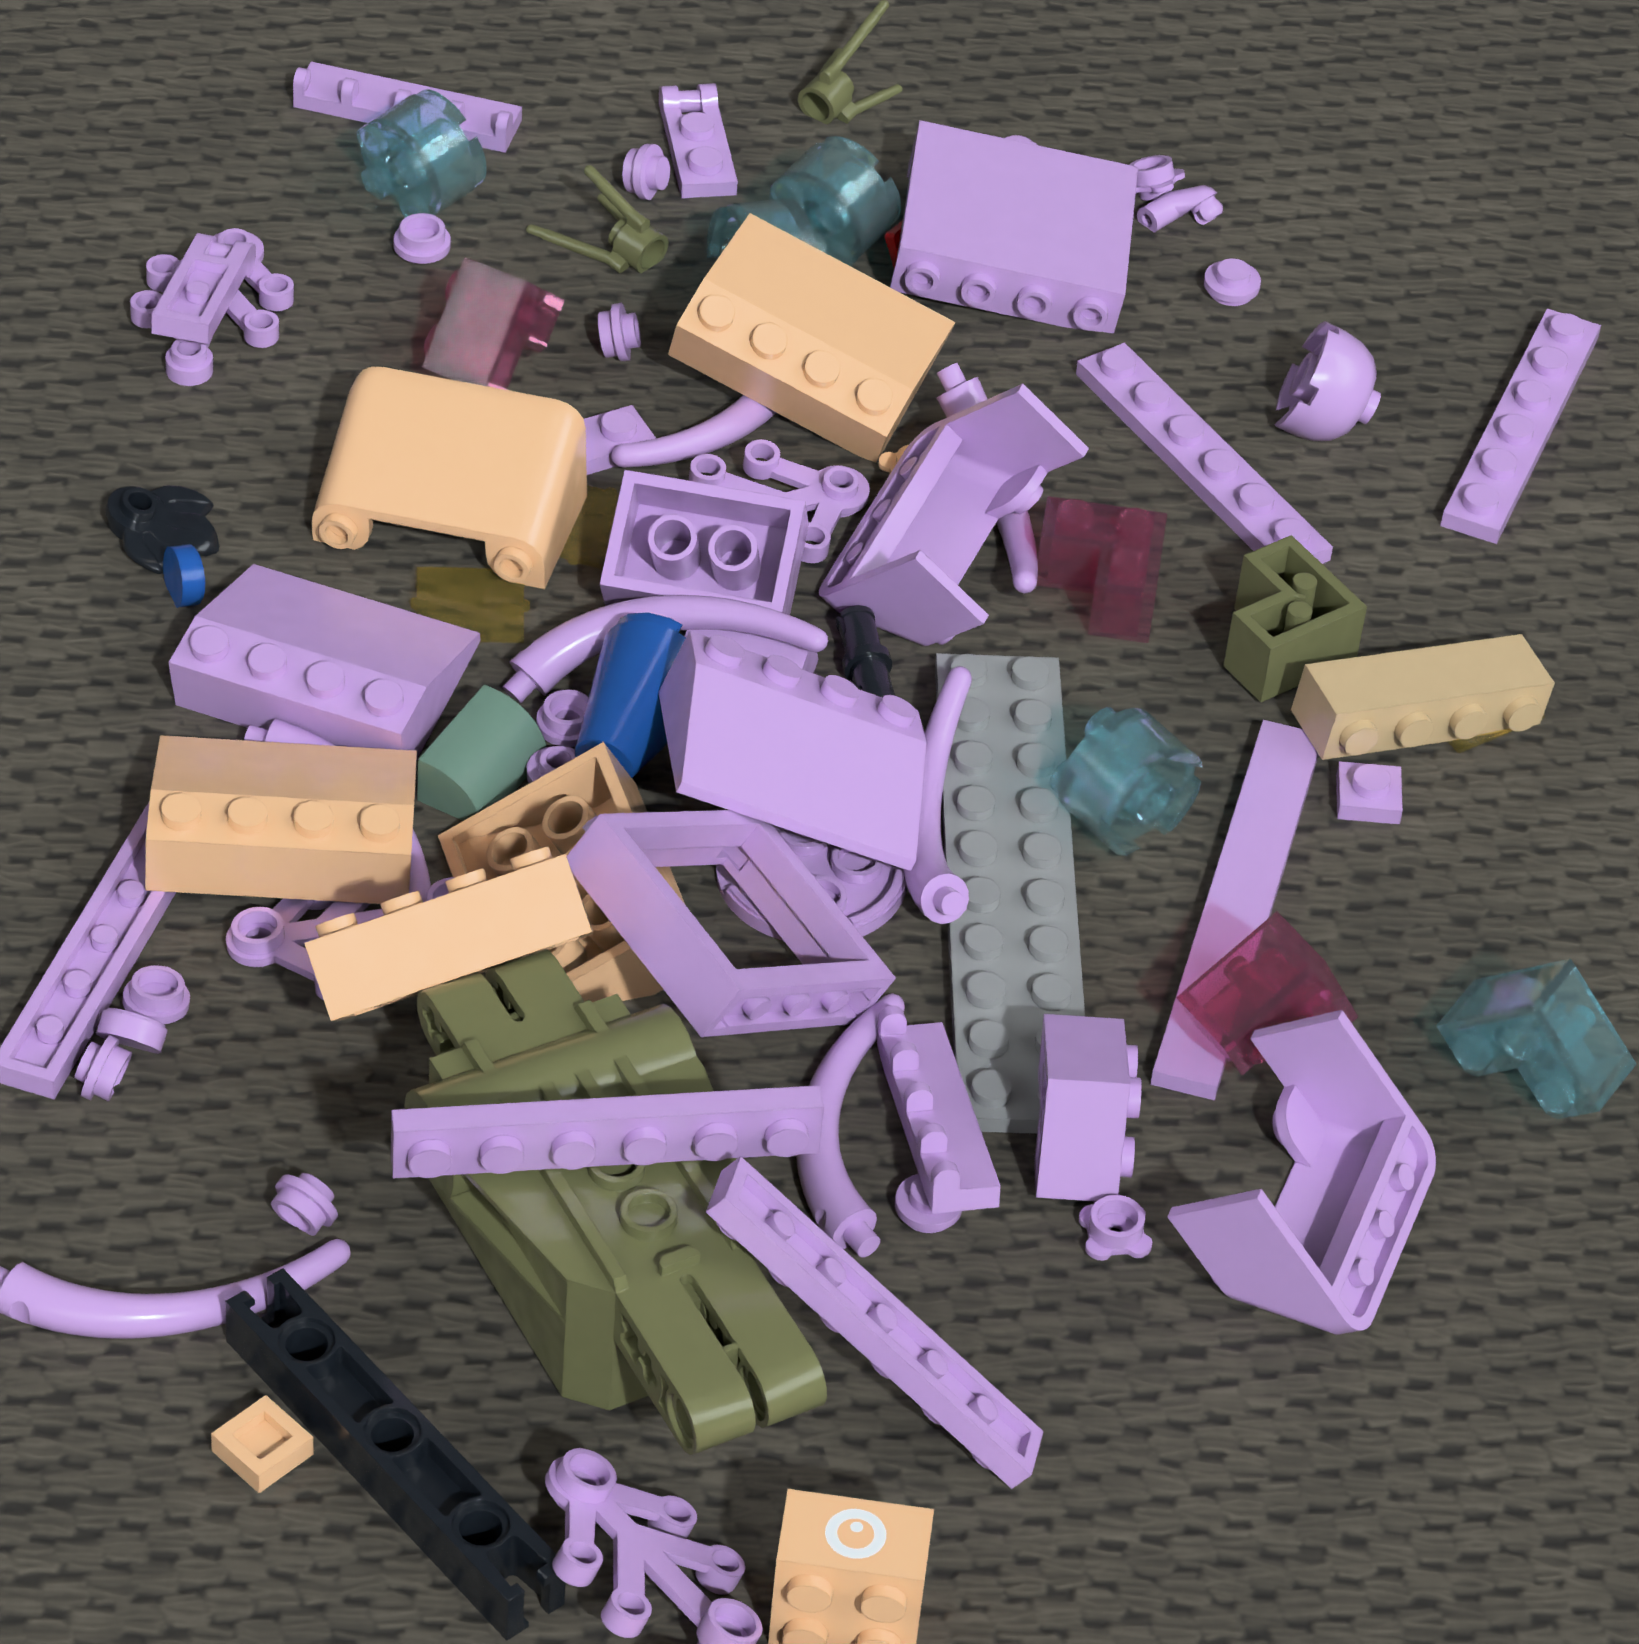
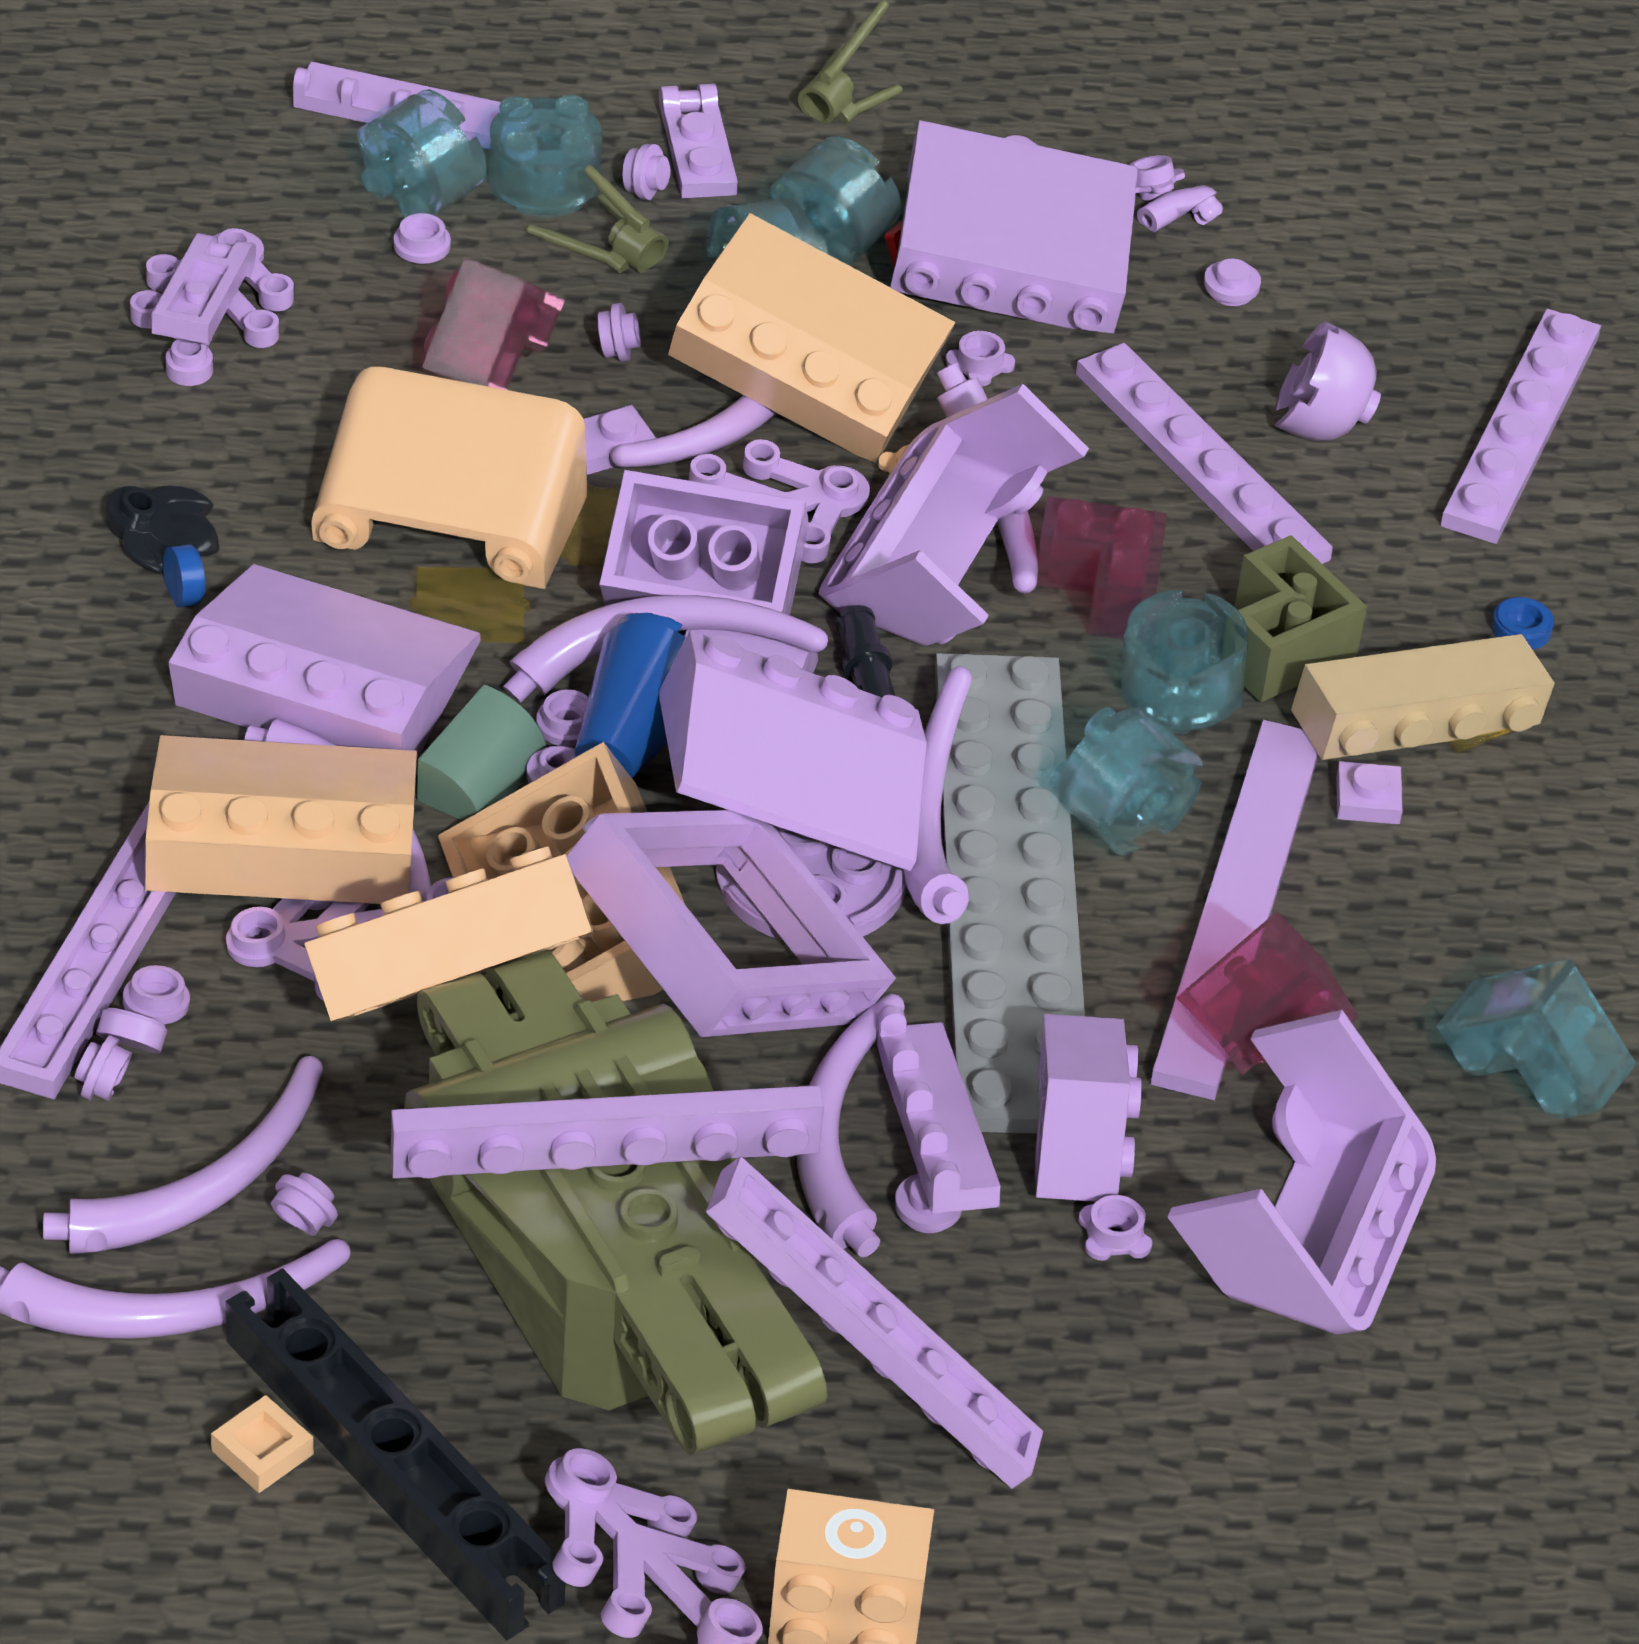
(145, 1215): none -> lavender animal
(542, 152): none -> clear light blue brick
(981, 356): none -> lavender plate
(1185, 660): none -> clear light blue brick
(1523, 617): none -> blue tile

